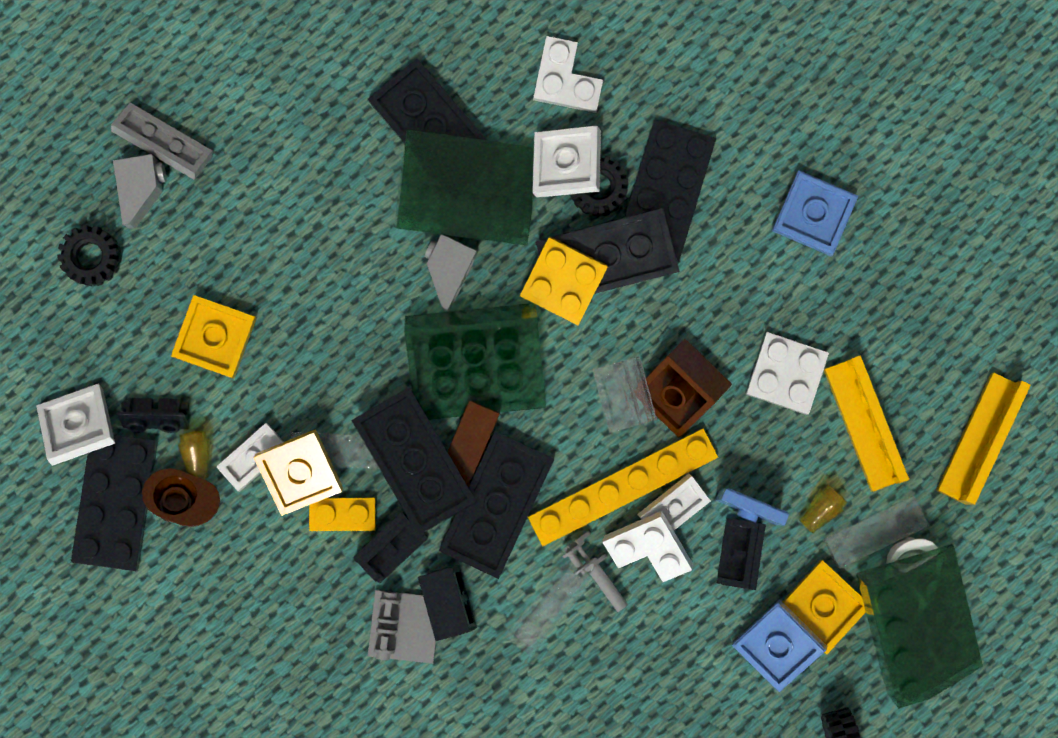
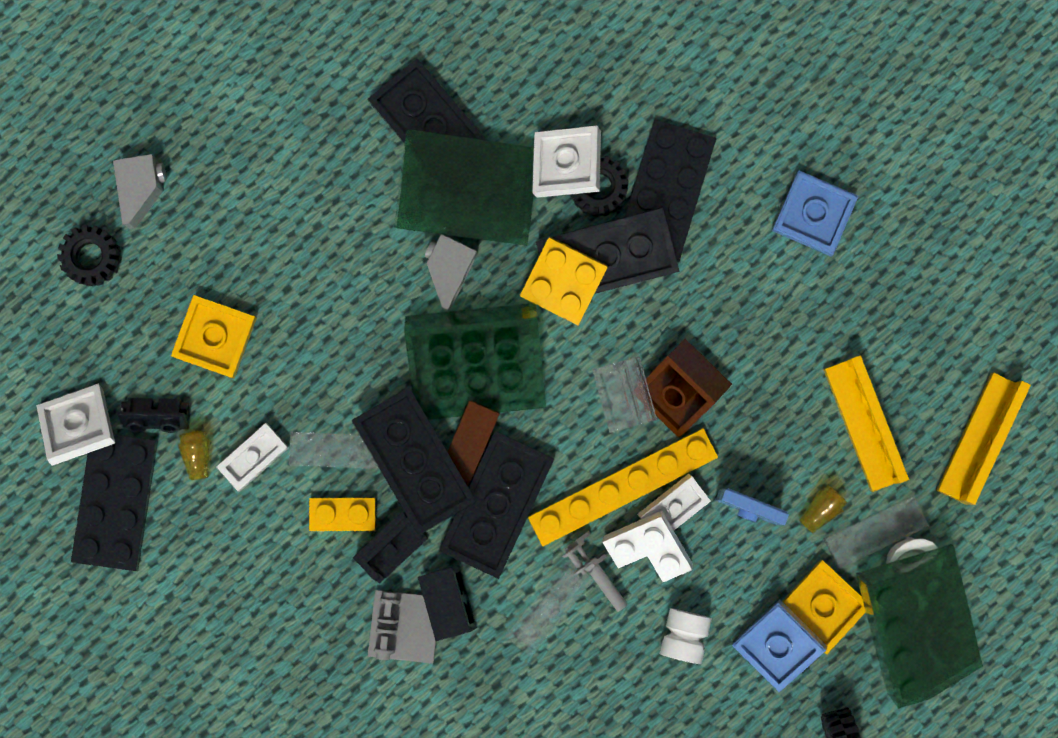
(161, 141): light grey plate -> none
(180, 497): reddish brown piece -> none
(298, 472): plate -> none
(558, 84): white plate -> none
(685, 636): none -> white wheel
(741, 554): black hinge -> none
(787, 373): white plate -> none

